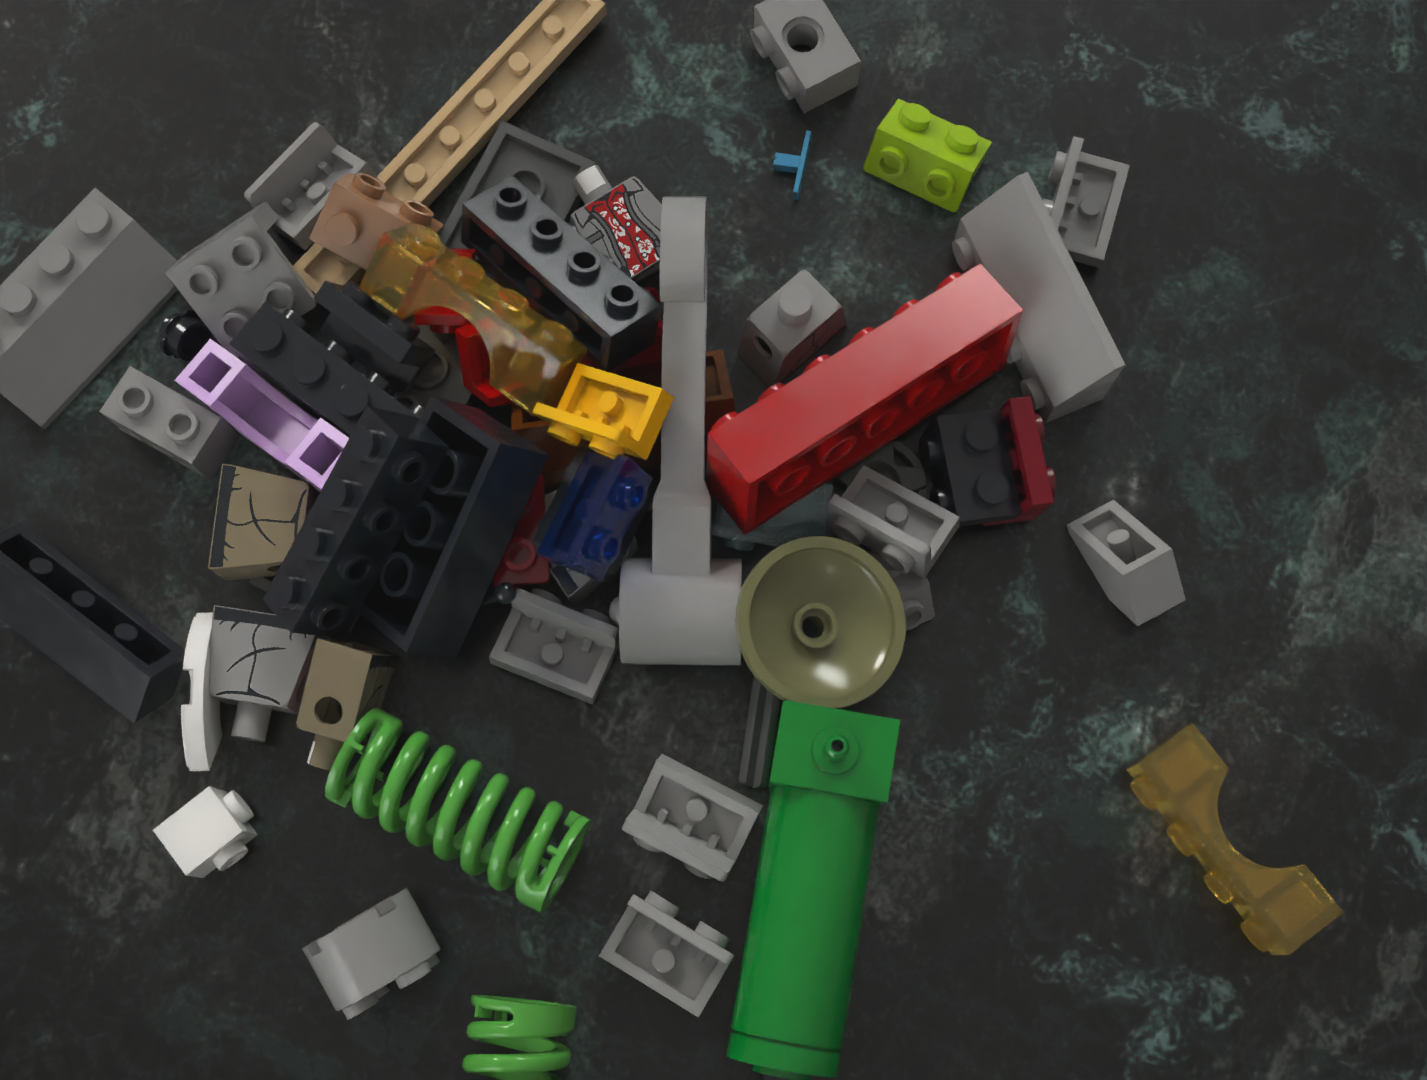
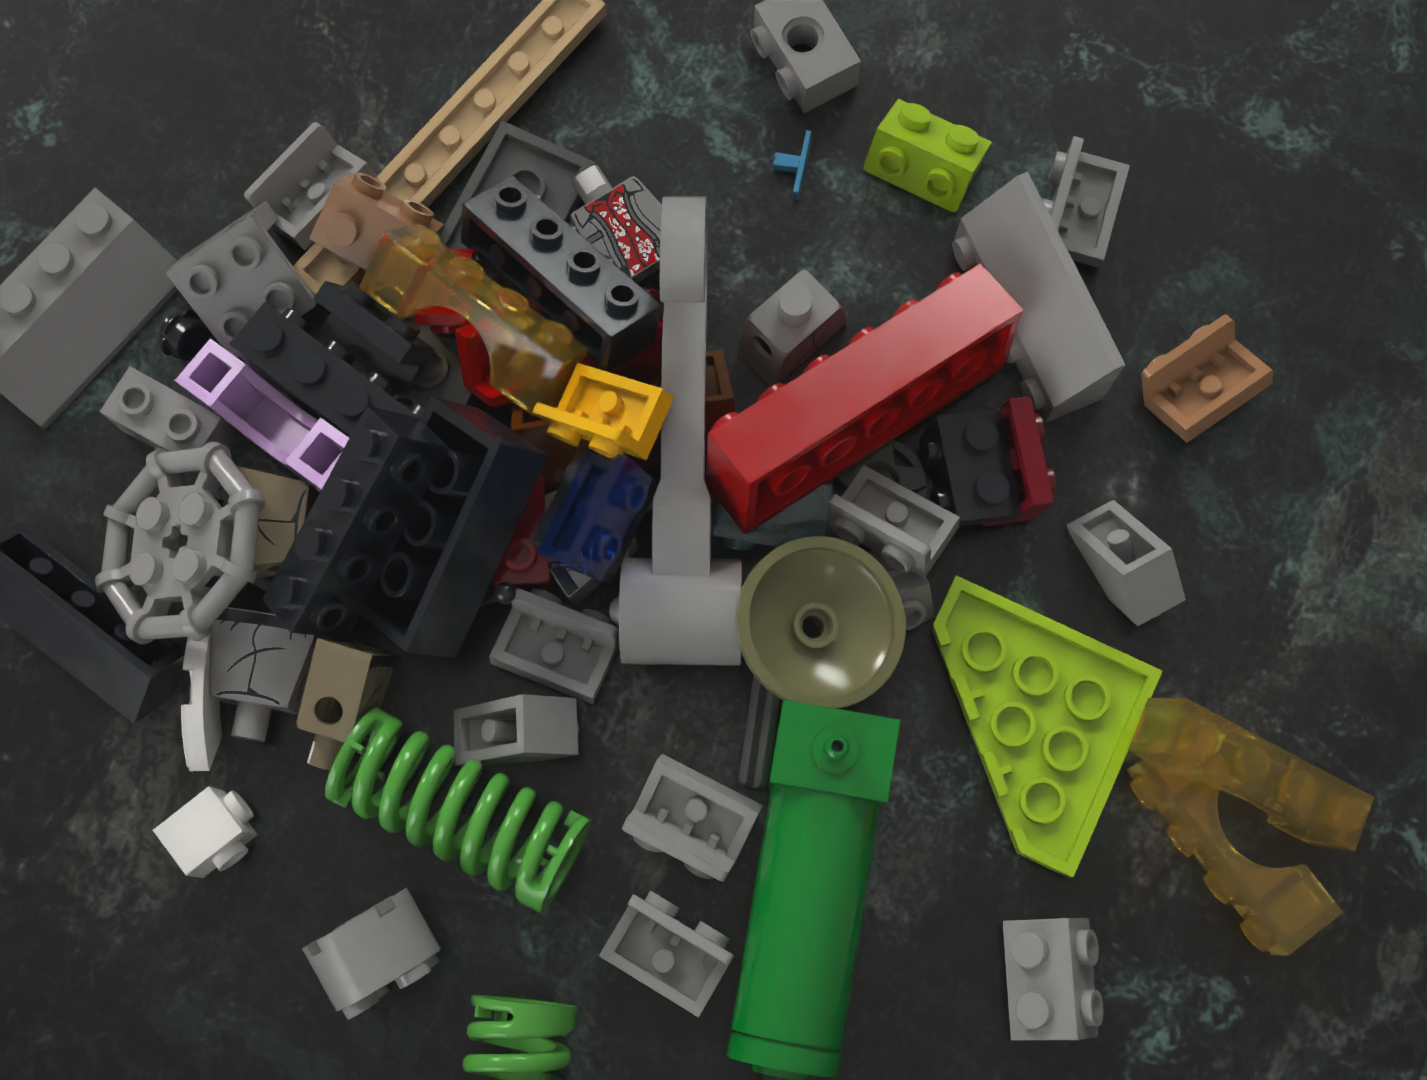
(218, 543): none -> light grey plate
(516, 730): none -> light grey slope
(1045, 716): none -> lime plate
(1052, 979): none -> light grey bracket
(1203, 379): none -> medium nougat bracket
(1221, 754): none -> clear yellow arch

